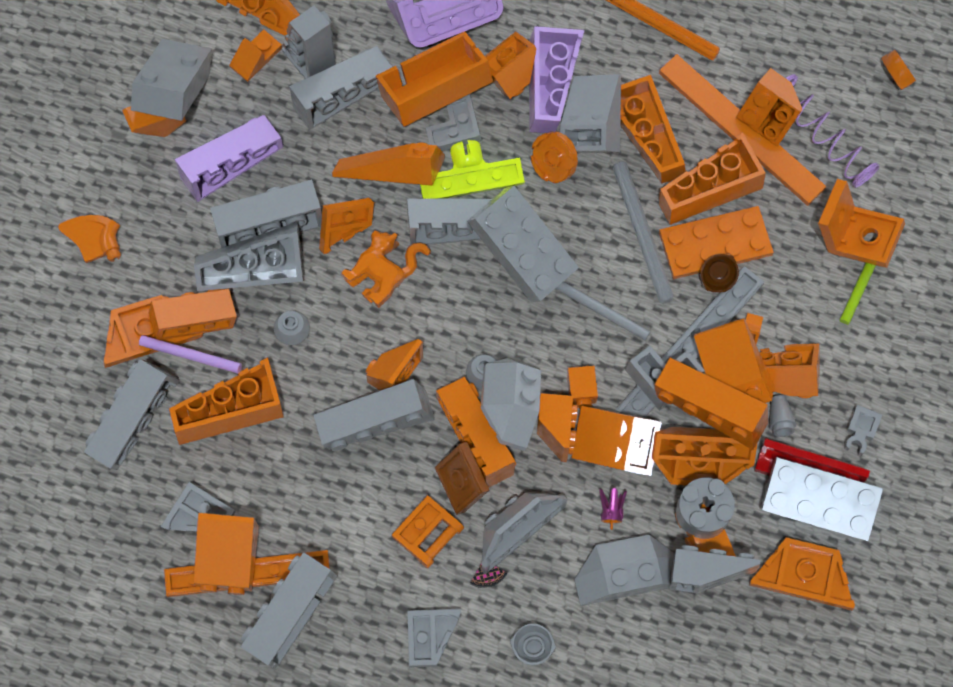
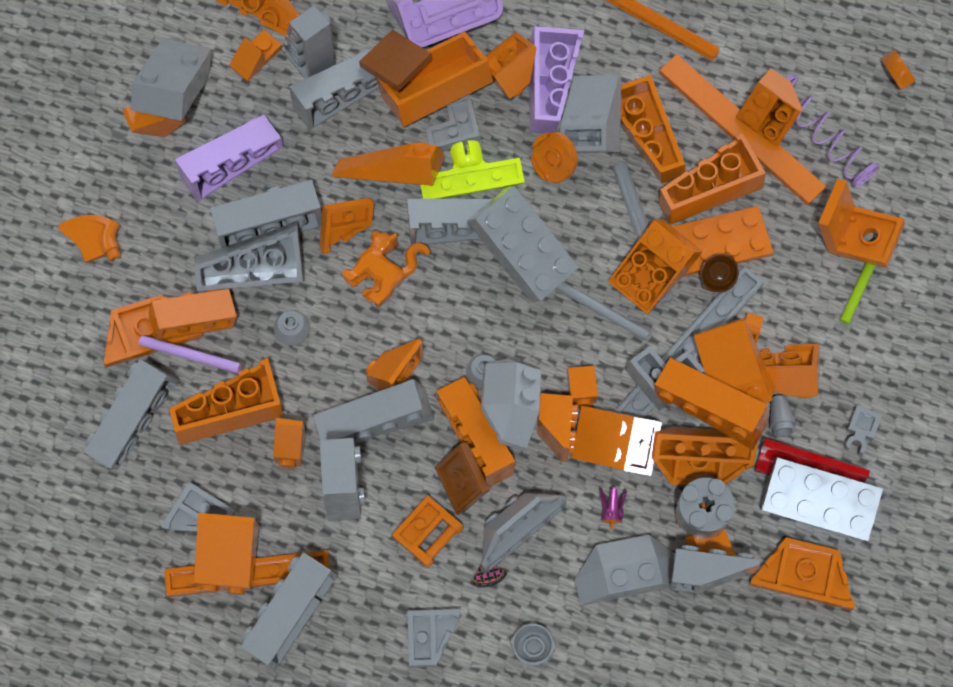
(289, 443): none -> orange slope
(341, 479): none -> light grey brick
(395, 60): none -> dark orange tile
(654, 265): none -> orange slope

